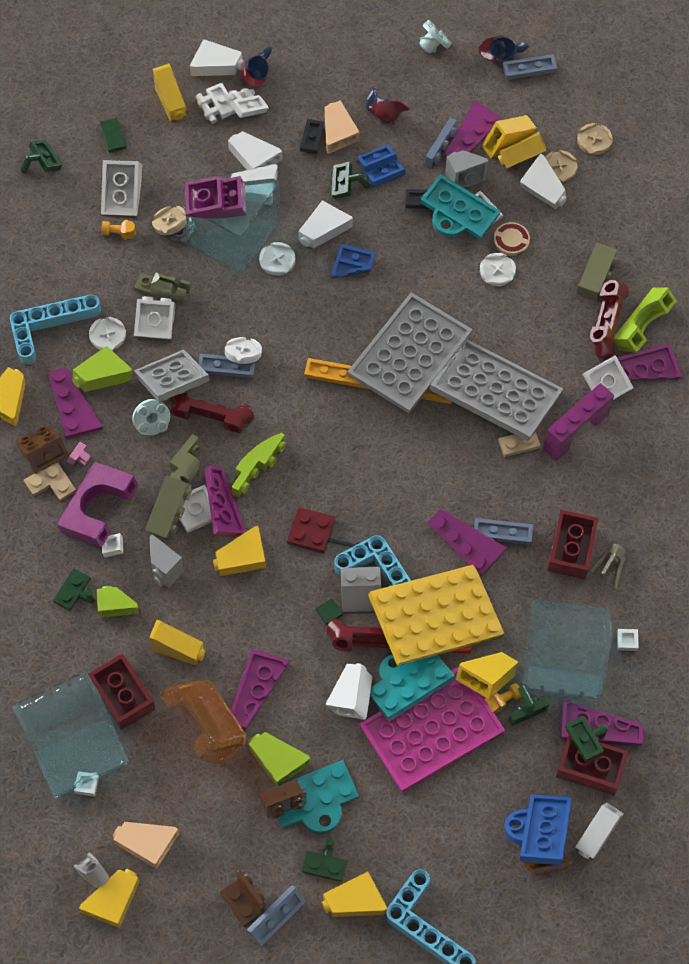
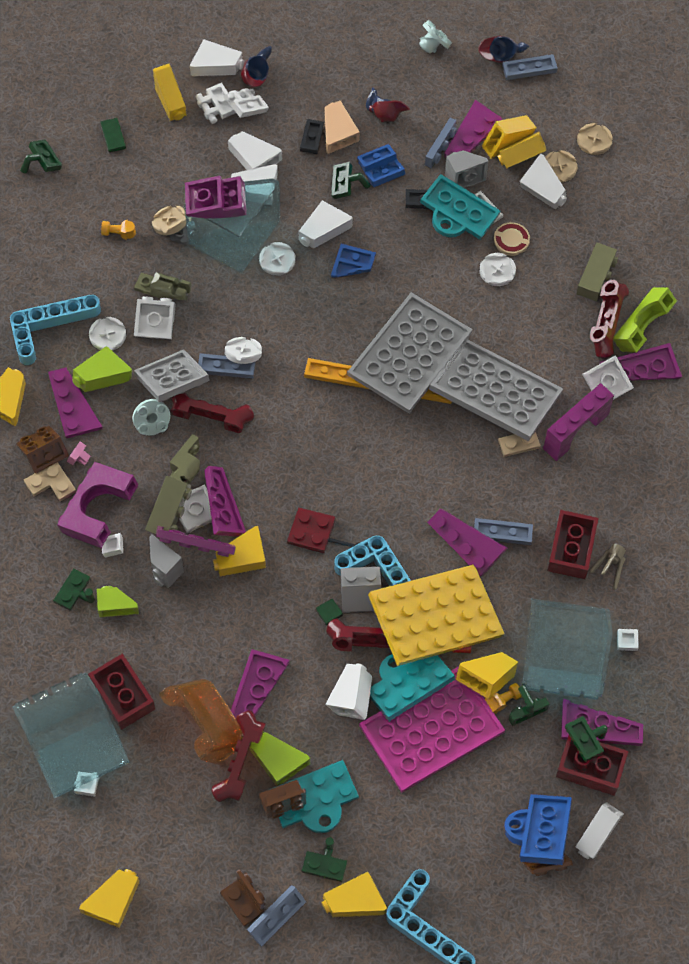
(92, 871): light grey piece -> none
(121, 187): white slope -> none
(146, 841): light nougat slope -> none
(176, 644): yellow slope -> none
(223, 549): none -> magenta wing
(252, 732): none -> dark red plate
(260, 457): lime slope -> none

